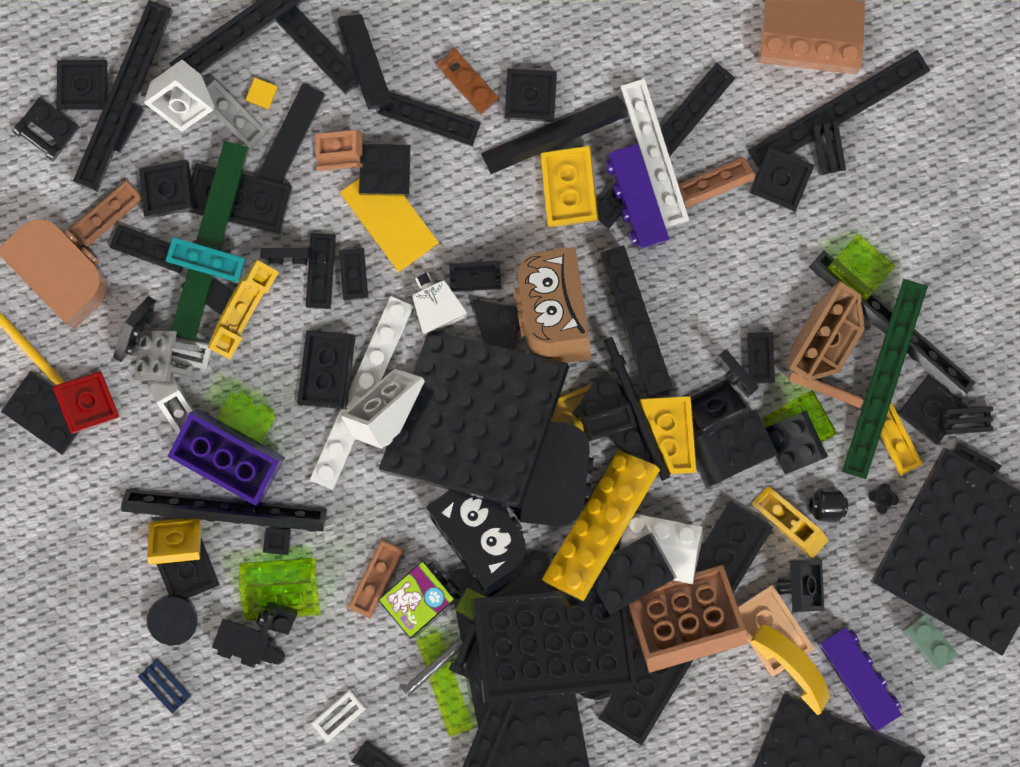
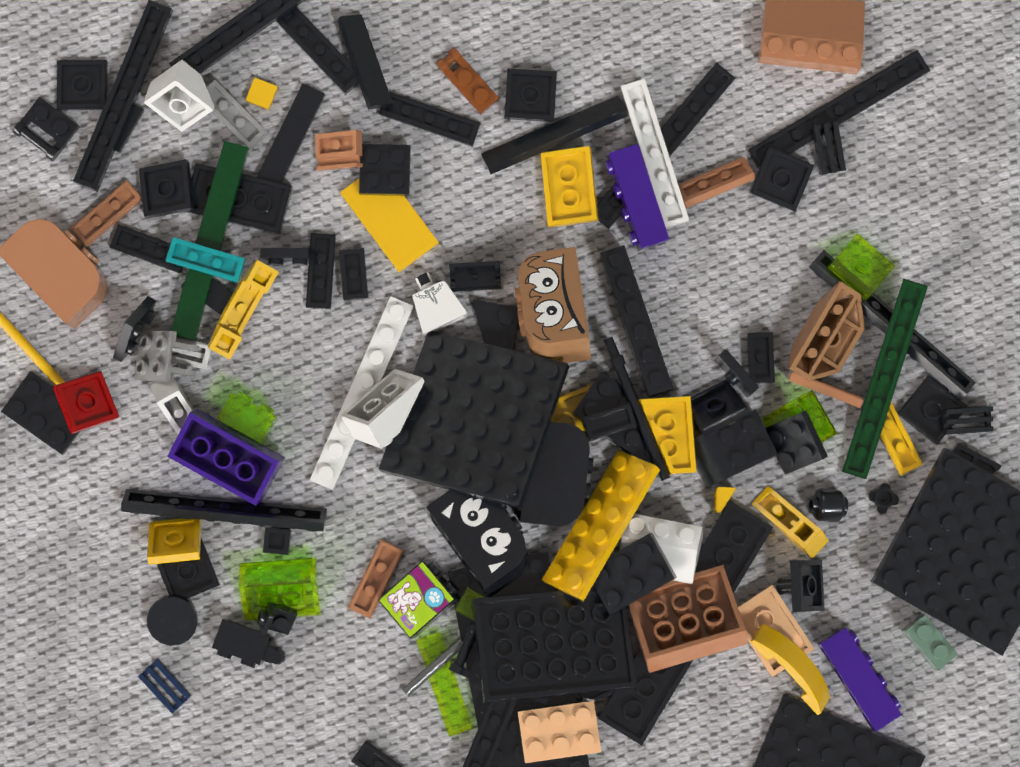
(326, 370): black tile -> none
(355, 701): white tile -> none
(559, 731): none -> light nougat plate
(721, 497): none -> yellow slope

